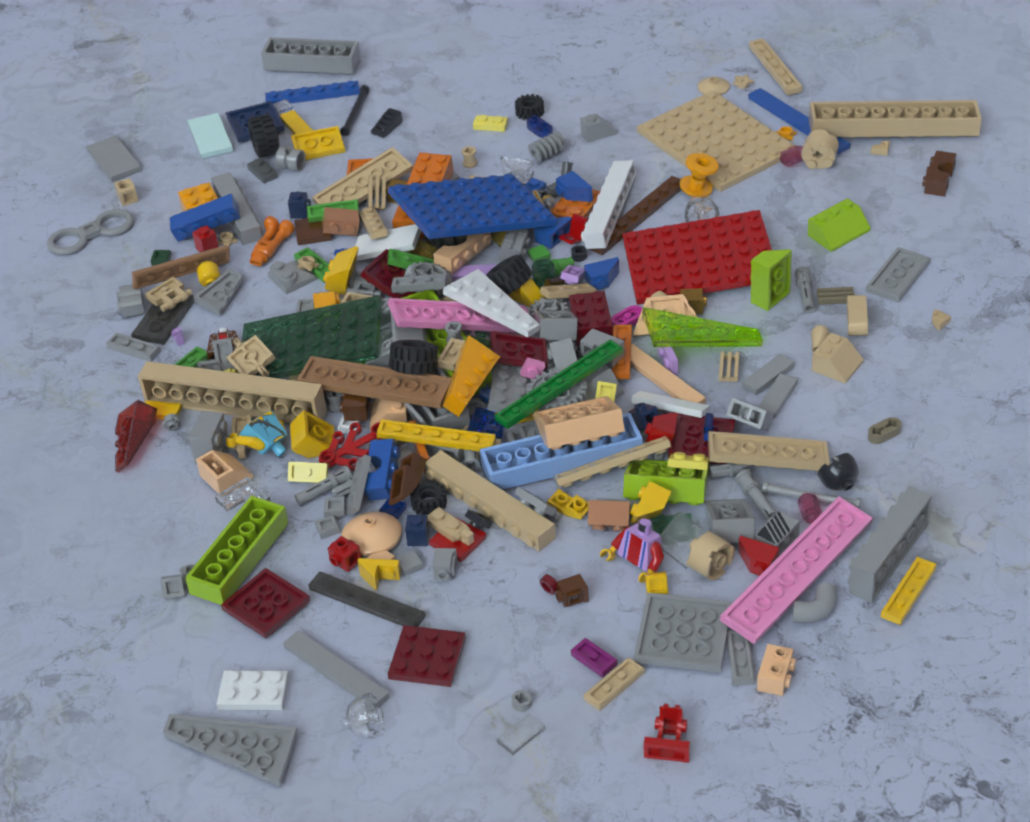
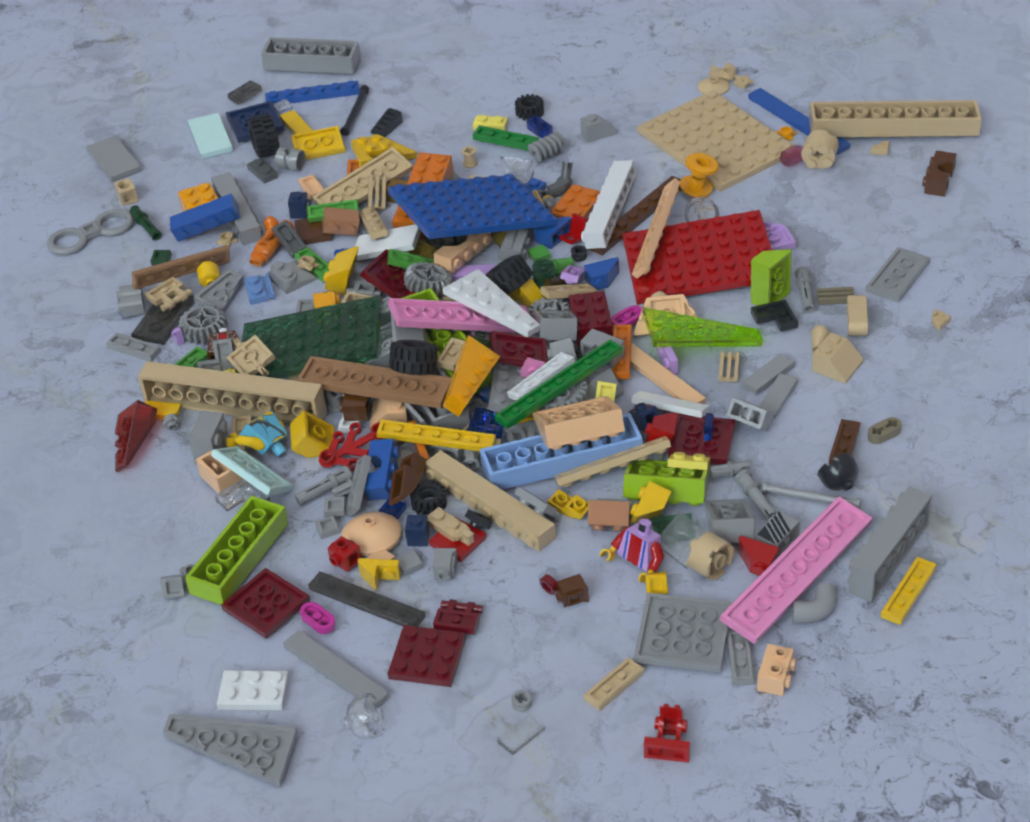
(142, 219): none -> dark green pin
(201, 323): none -> light grey gear
(205, 239): red brick -> none
(244, 92): none -> clear smoke plate
(252, 470): none -> light aqua tile
(259, 289): none -> medium blue plate
(288, 238): none -> dark grey plate
(307, 471): light yellow plate -> none
(310, 185): none -> light nougat tile
(321, 619): none -> dark pink plate
(373, 146): none -> yellow wing
(419, 283): light grey plate -> none
(454, 332): light grey bush -> none
(458, 616): none -> dark red plate
(503, 137): none -> green plate
(541, 375): none -> white tile
(573, 187): blue slope -> none
(594, 657): magenta plate -> none
(655, 230): none -> light nougat plate
(695, 299): pearl gold brick -> none
(727, 72): none -> tan plate
(767, 451): tan plate -> none
(775, 66): tan plate -> none
(777, 311): none -> black plate
(779, 236): none -> lavender plate
(809, 507): clear pink brick -> none
(838, 225): lime slope -> none
(845, 438): none -> reddish brown plate

